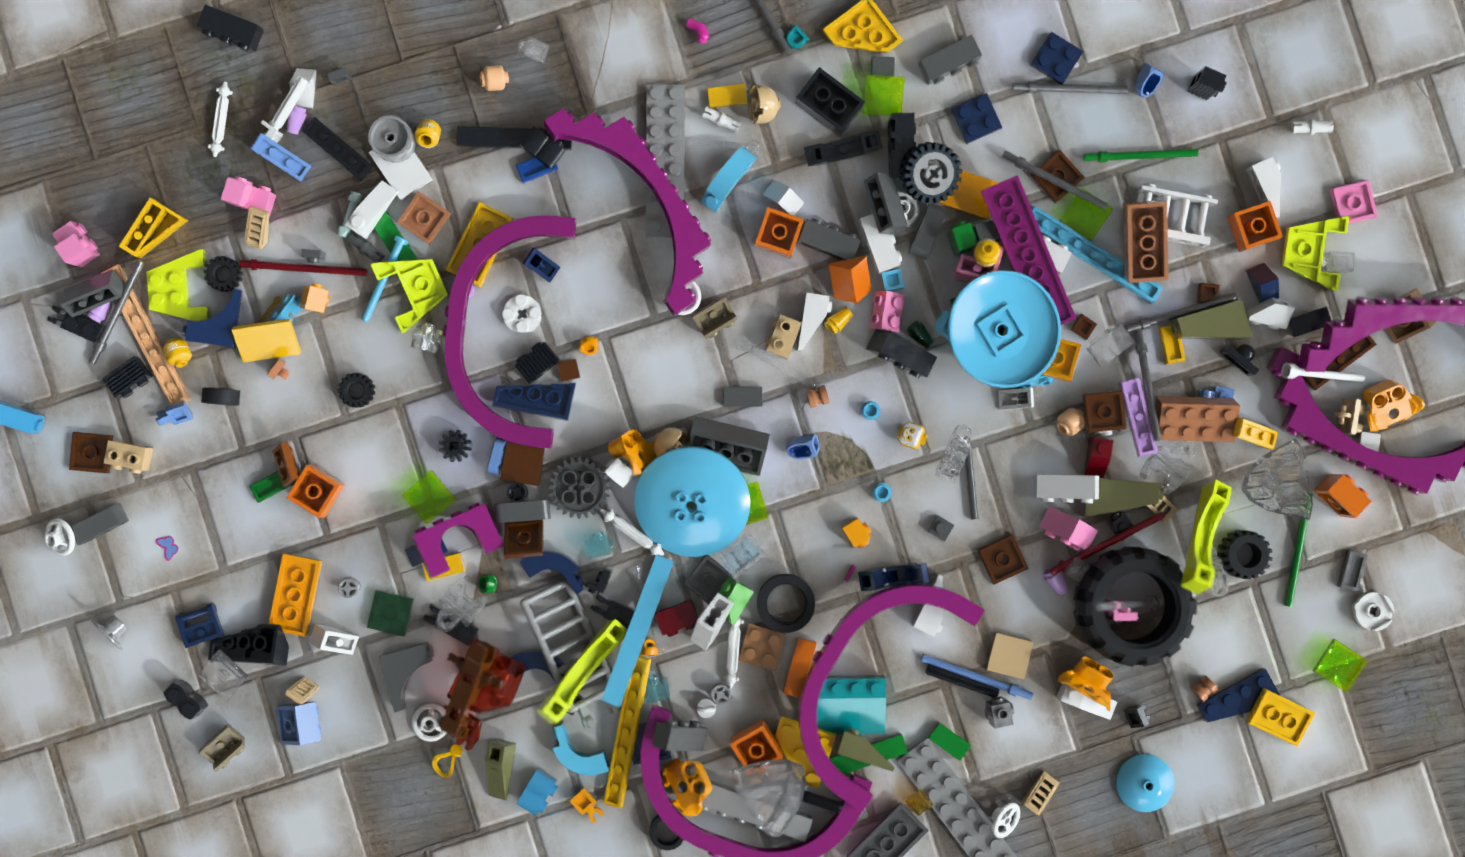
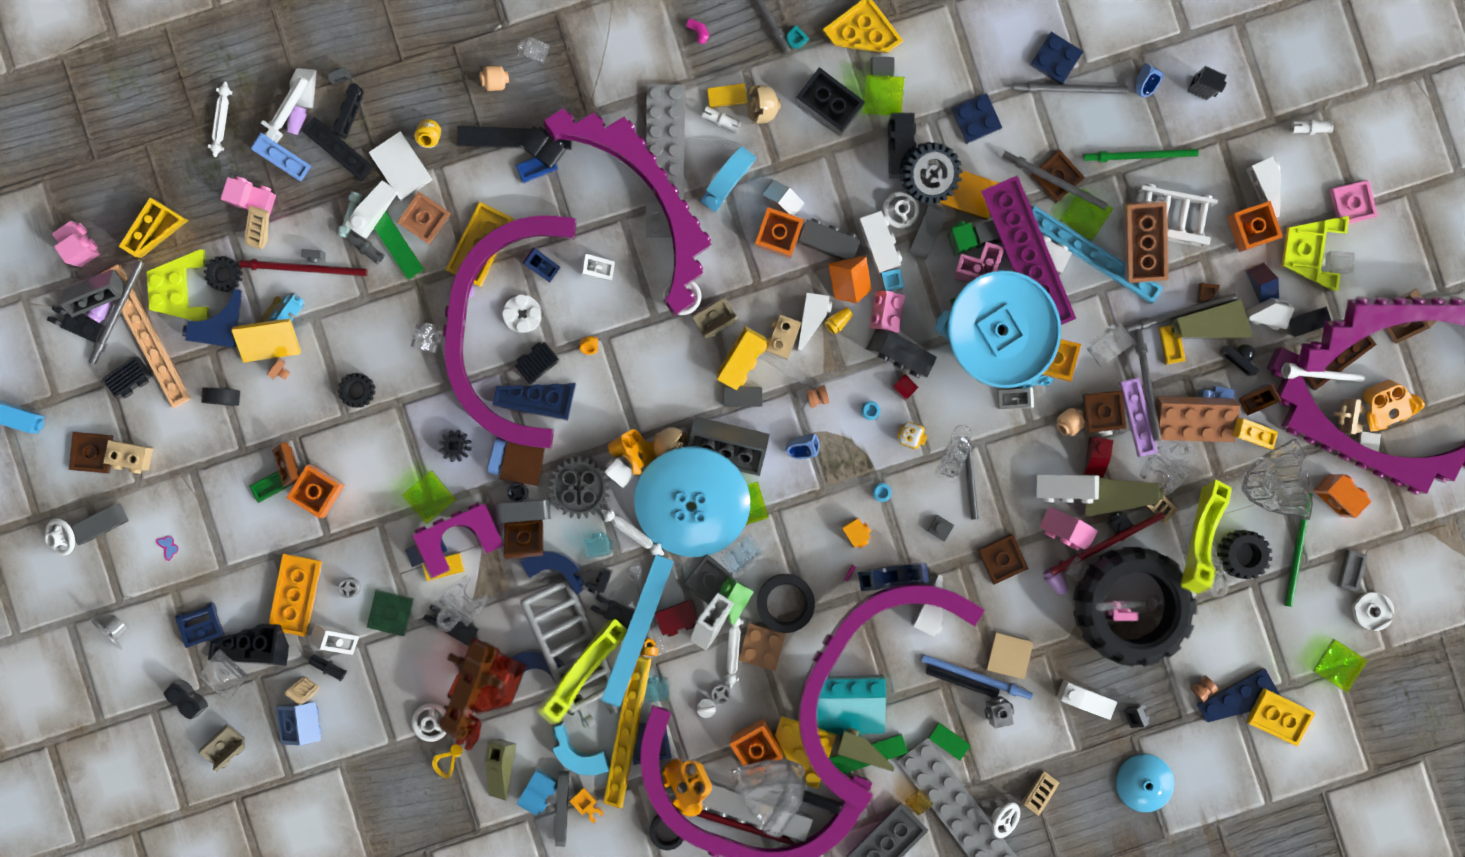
(176, 413): medium blue plate -> none
(177, 352): yellow head -> none
(230, 28): black brick -> none
(314, 298): light orange brick -> none
(327, 667): none -> black axle
(348, 110): none -> black hinge
(381, 283): medium azure bar -> none
(392, 128): light grey wheel -> none
(400, 666): dark grey arch -> none
(420, 283): neon yellow wing -> none
(487, 583): green tile -> none
(562, 808): none -> dark grey beam
(568, 370): reddish brown tile -> none
(597, 267): none -> white slope
(680, 735): dark grey brick -> none
(741, 358): none -> yellow brick
(742, 826): none -> dark red bar
(799, 666): orange tile -> none
(843, 149): black slope -> none
(885, 203): dark grey brick -> none
(905, 387): none -> dark red slope
(920, 334): clear green cone -> none
(950, 60): dark grey brick -> none
(987, 252): yellow head -> none
(1083, 326): reddish brown tile -> none
(1092, 676): light orange piece -> none
(1259, 399): none -> reddish brown slope

